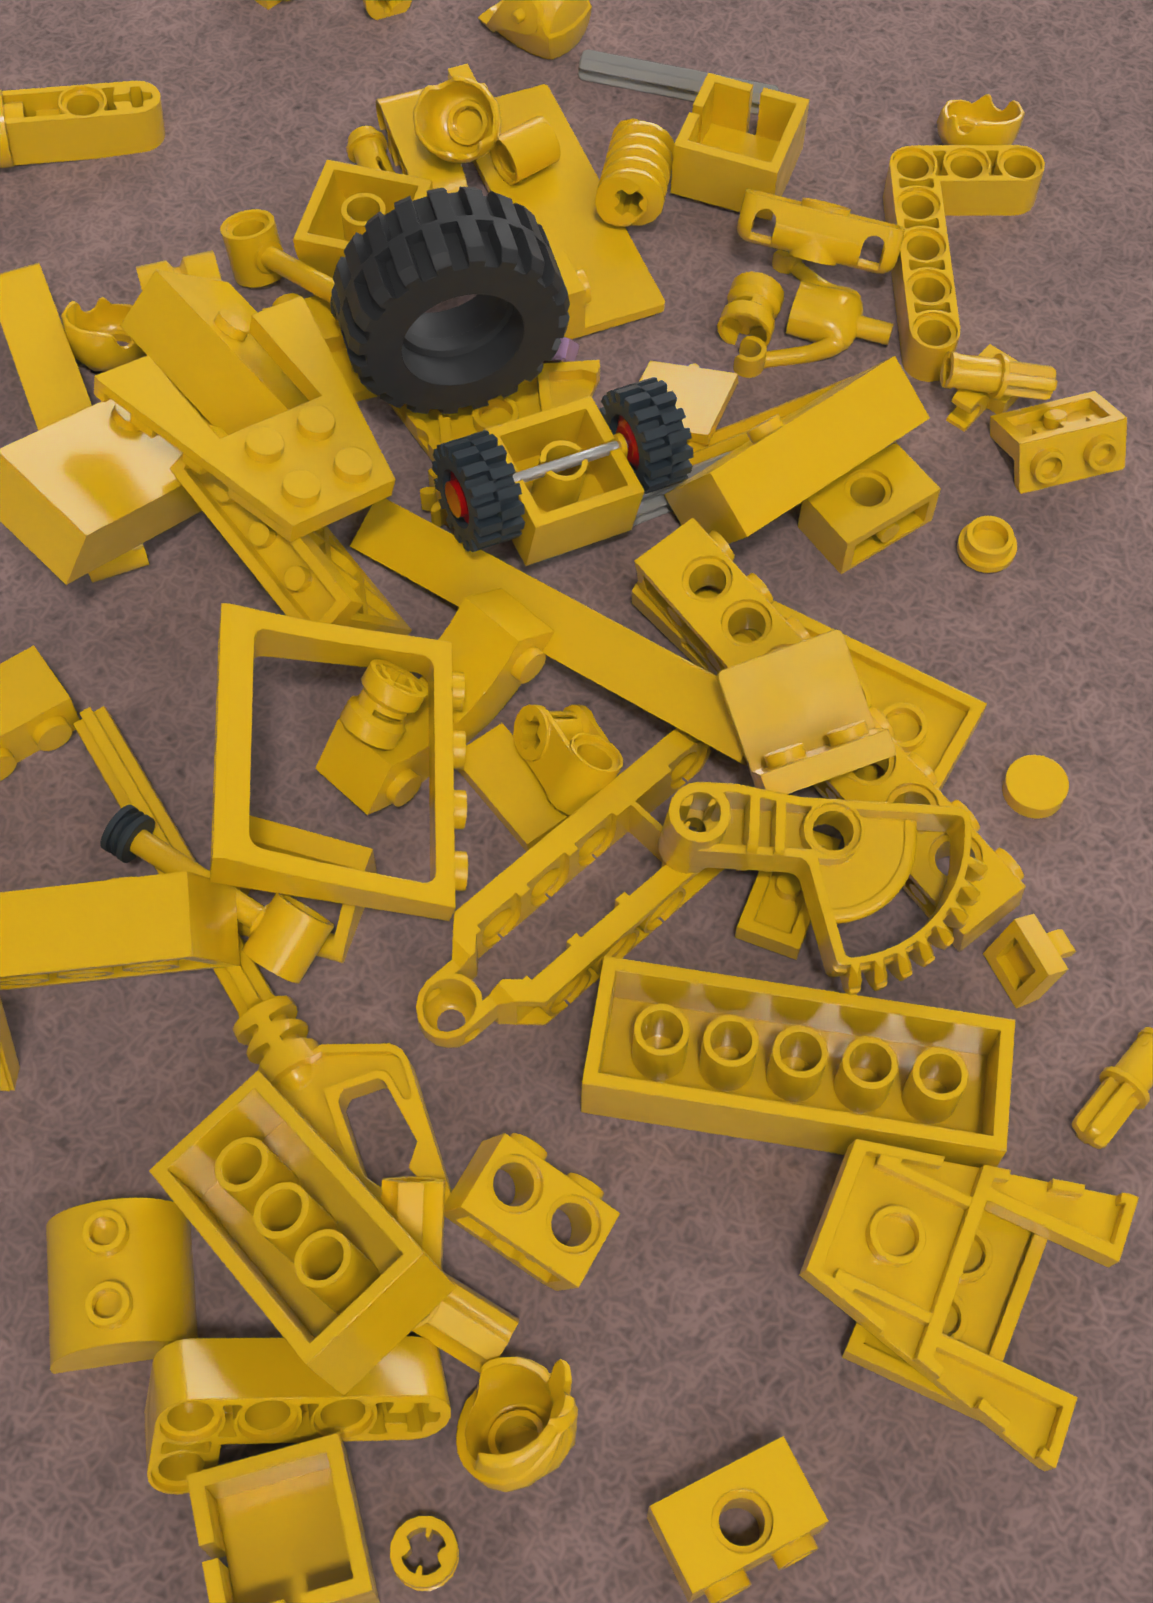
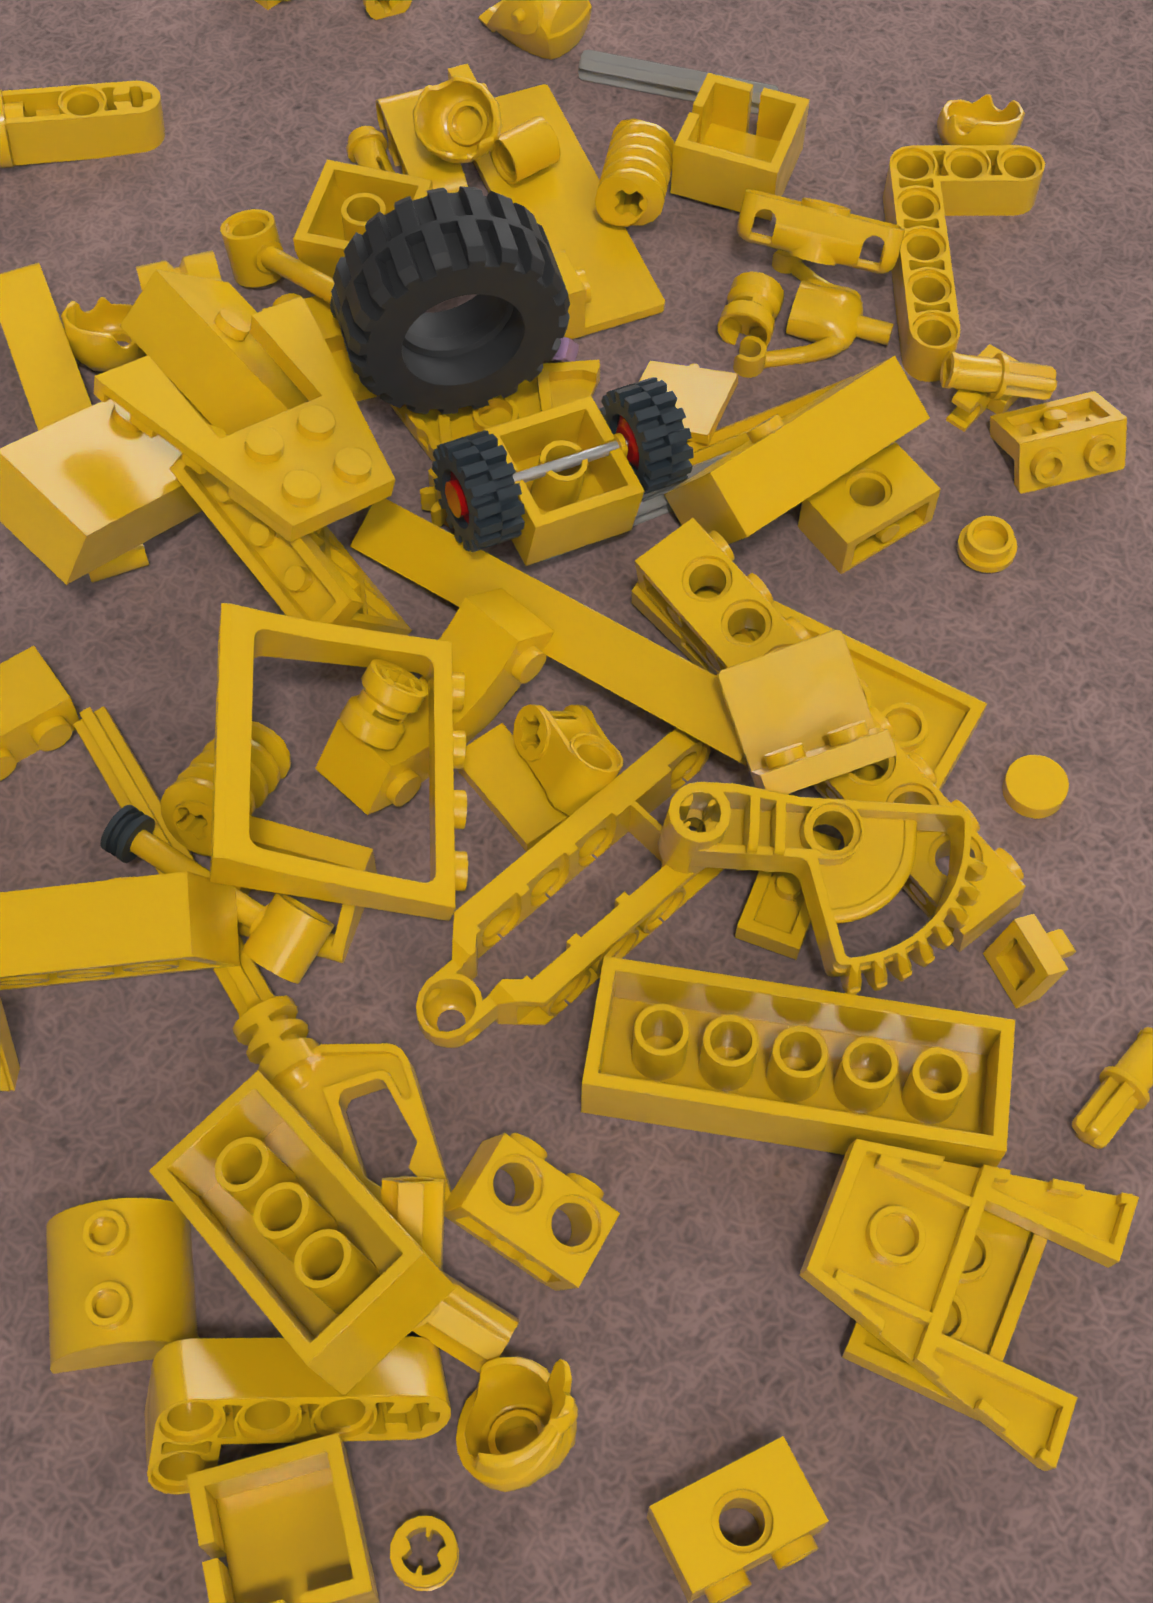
(189, 800): none -> yellow piece

